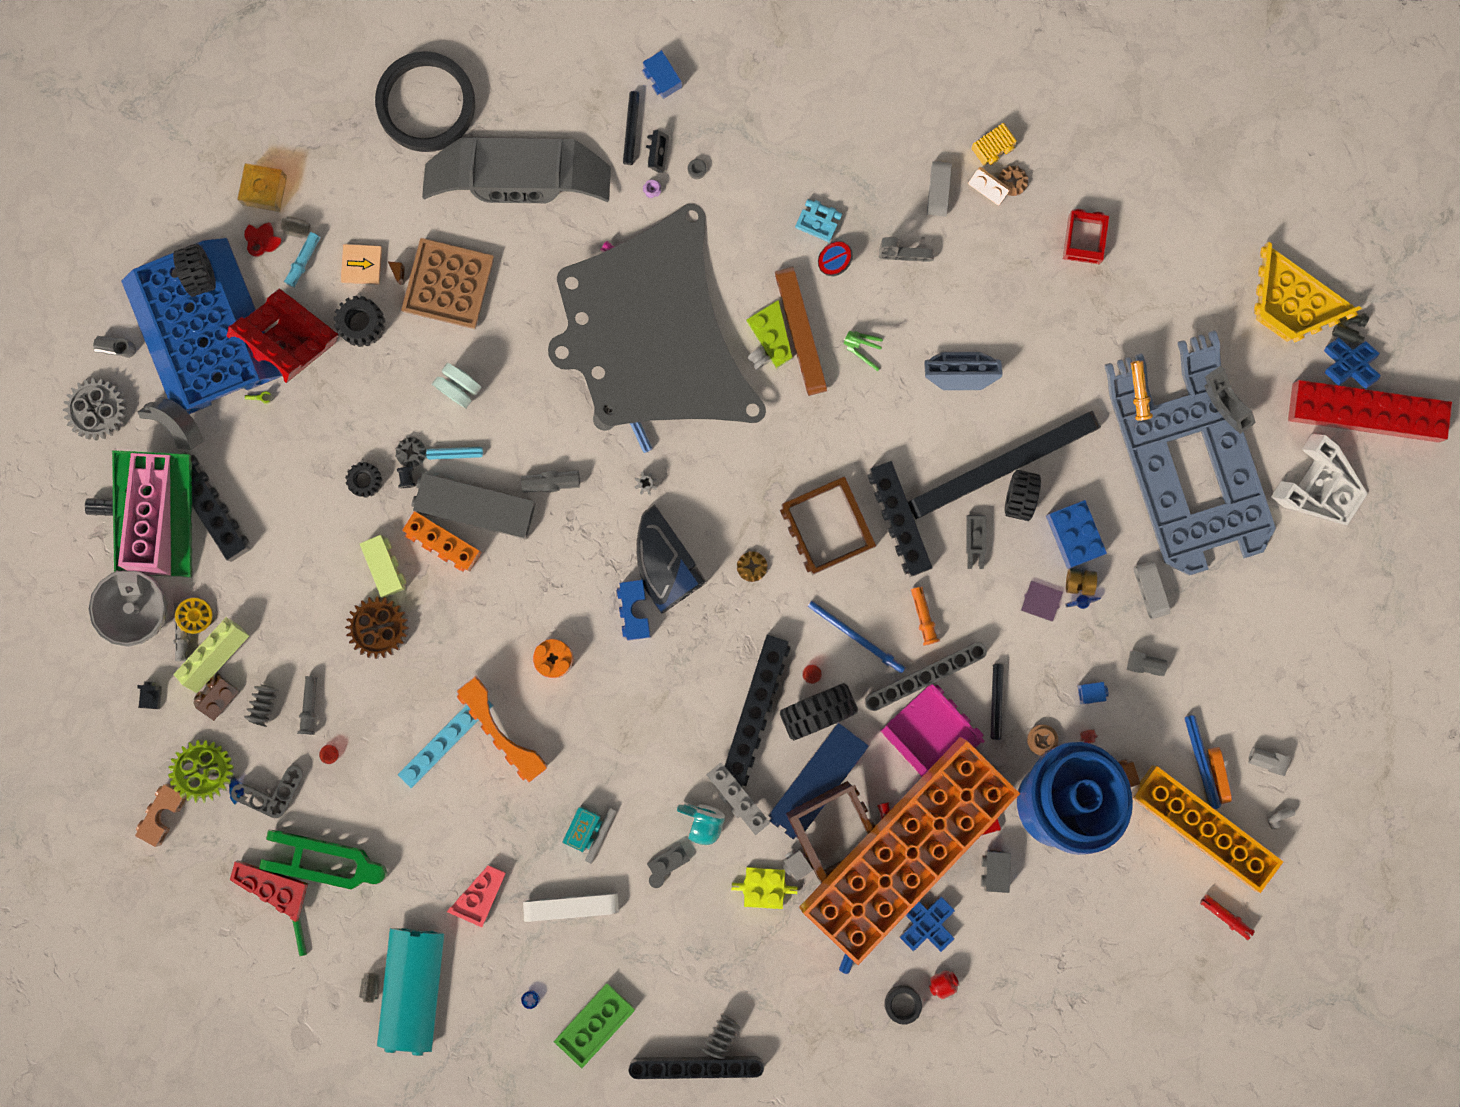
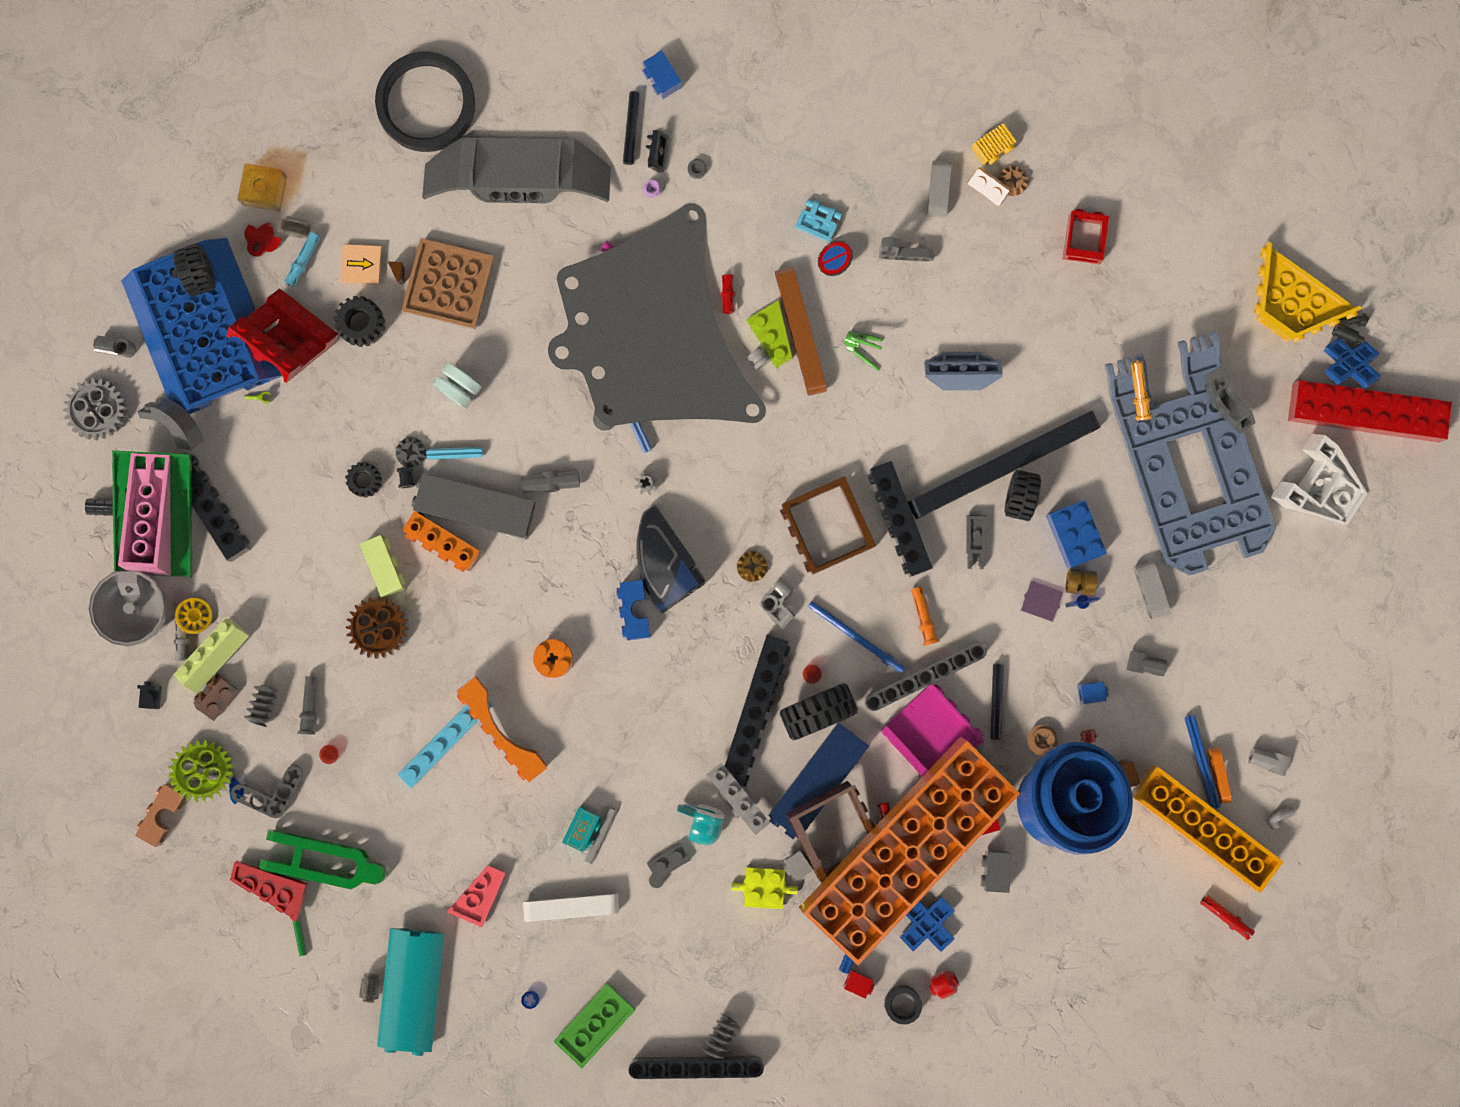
(728, 293): none -> red pin
(779, 613): none -> light grey piece
(859, 984): none -> red brick

